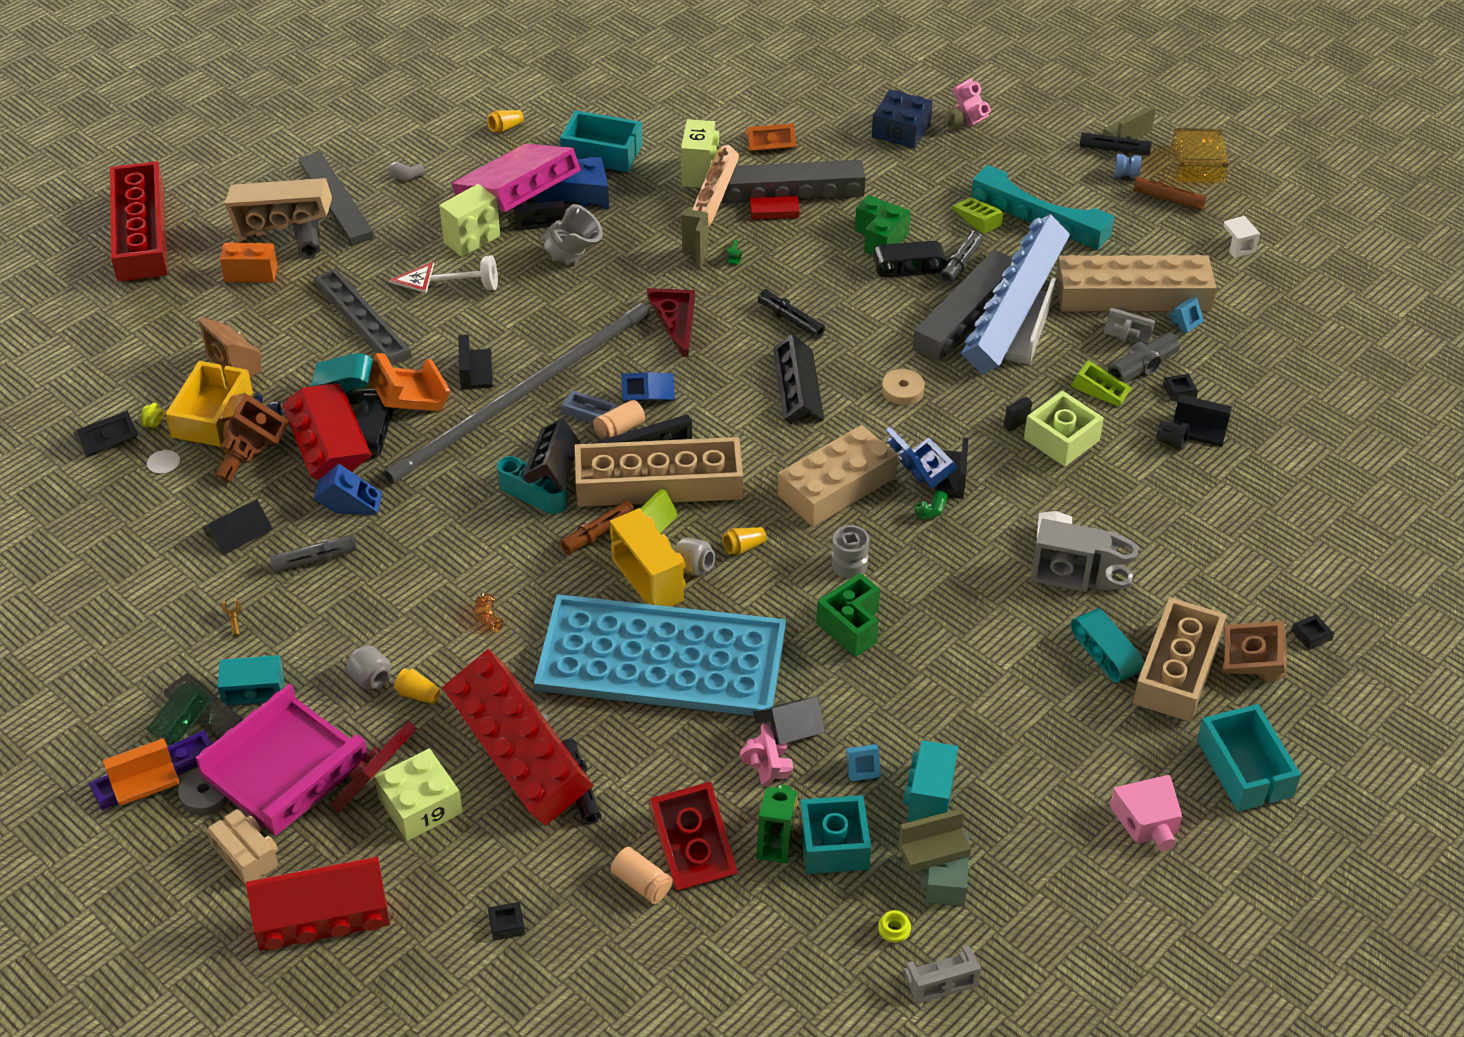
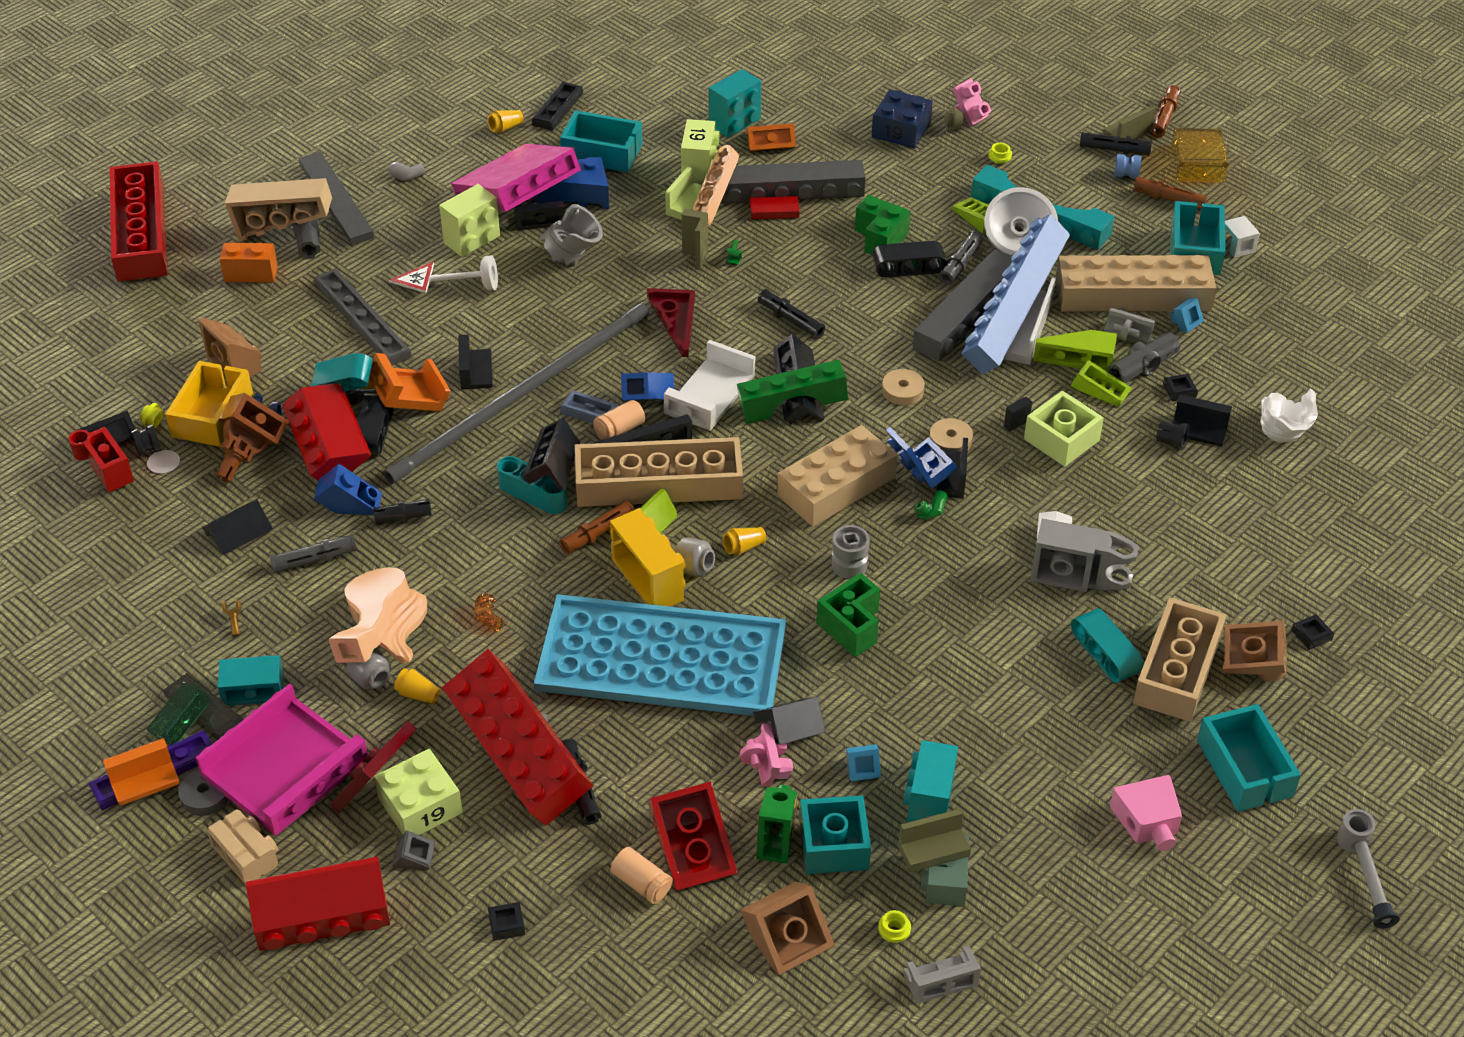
(103, 455): none -> red hinge
(145, 439): none -> black wheel
(384, 616): none -> light nougat animal
(402, 511): none -> black pin
(413, 852): none -> dark grey slope
(557, 106): none -> black tile
(682, 194): none -> yellowish green panel
(712, 386): none -> white panel
(735, 102): none -> teal brick
(763, 395): none -> green arch
(788, 926): none -> medium nougat slope
(949, 434): none -> tan piece
(1000, 153): none -> neon yellow plate
(1012, 209): none -> white dish
(1076, 349): none -> lime slope
(1167, 106): none -> dark orange pin
(1204, 239): none -> teal piece
(1286, 420): none -> white hair
(1355, 837): none -> light grey piece

